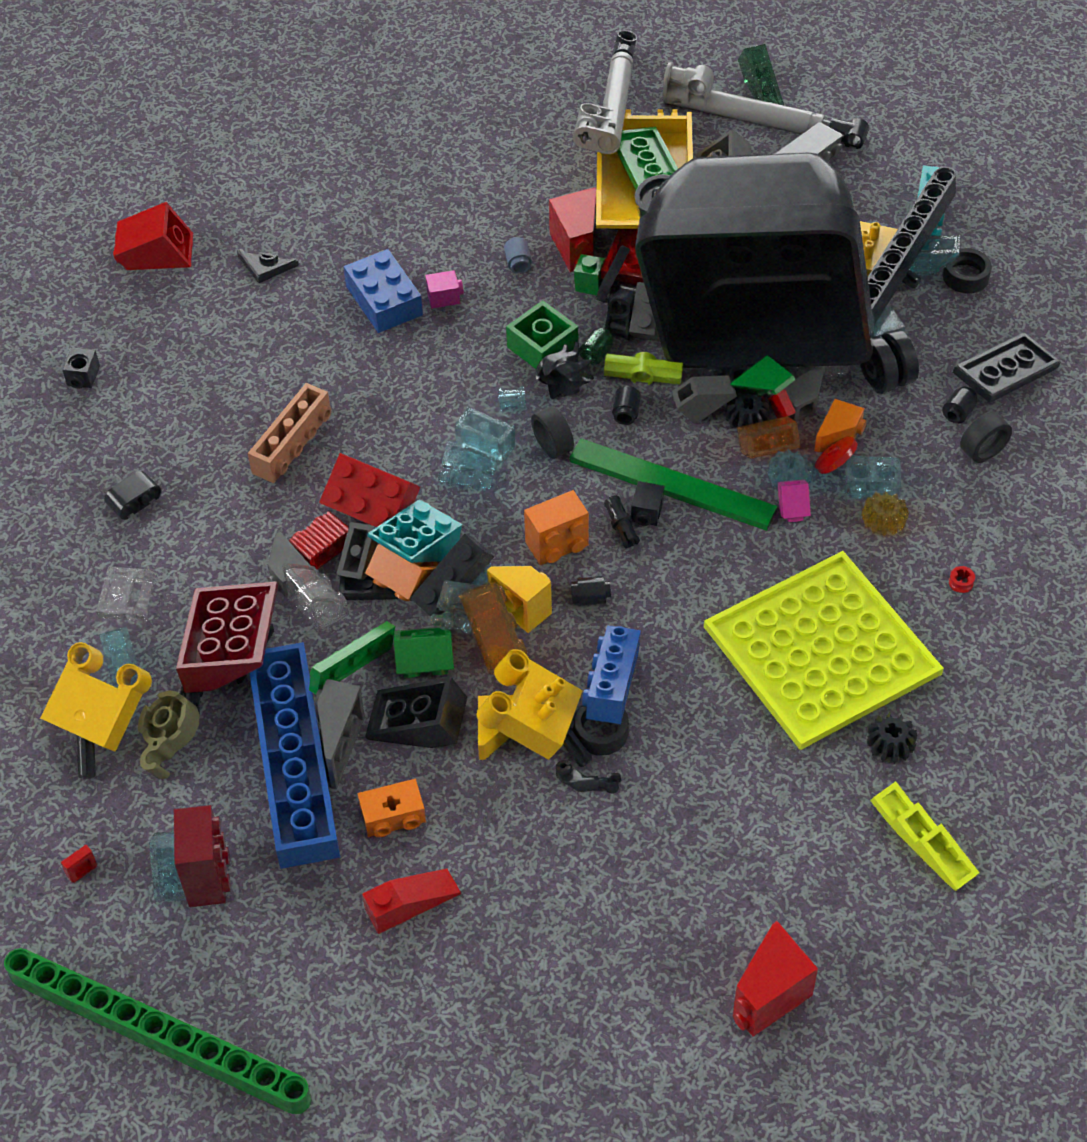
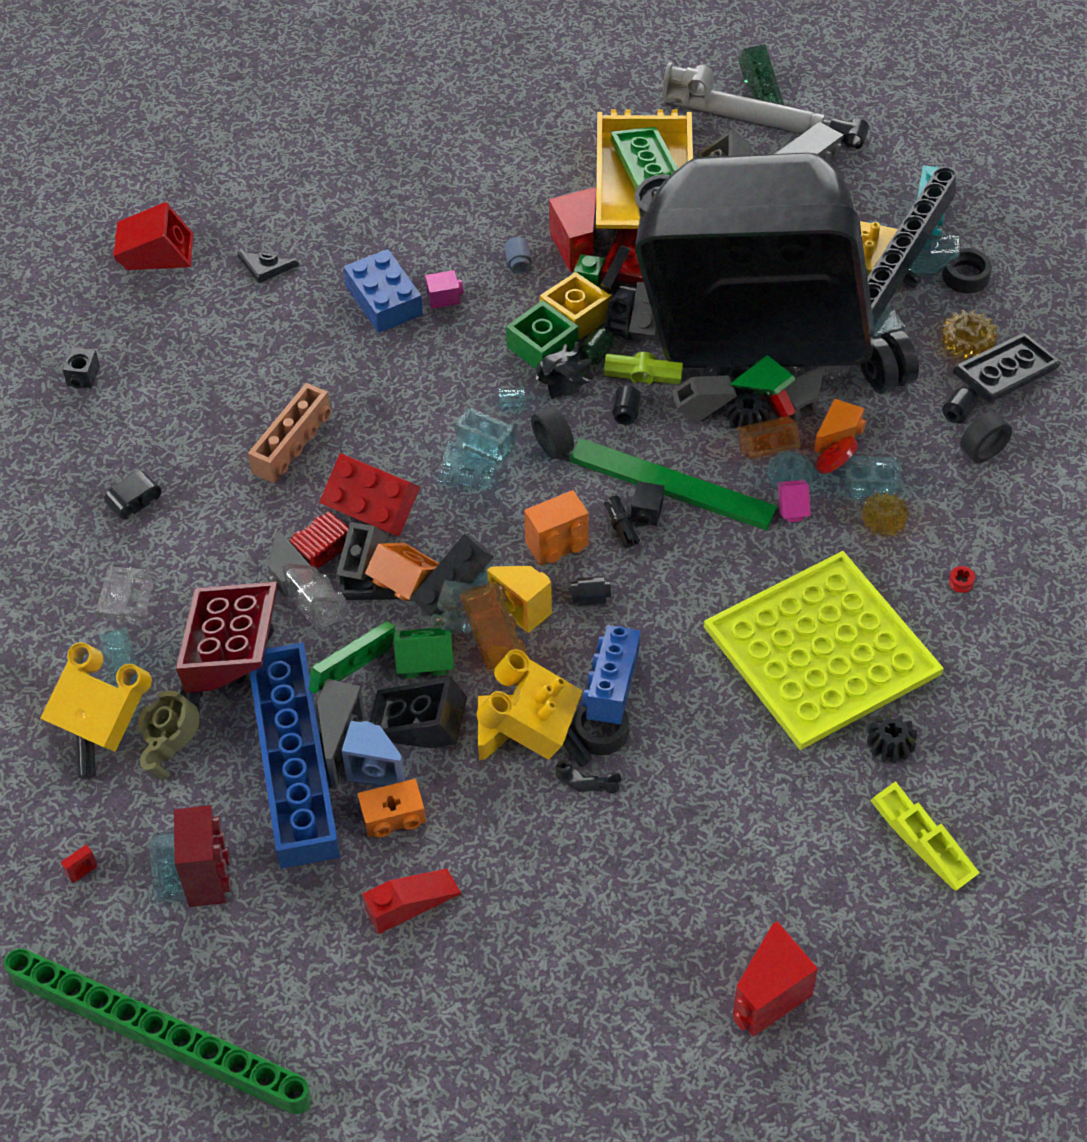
(371, 756): none -> medium blue slope
(418, 533): teal slope -> none
(579, 302): none -> yellow brick
(604, 124): light grey piece -> none
(969, 333): none -> clear yellow gear

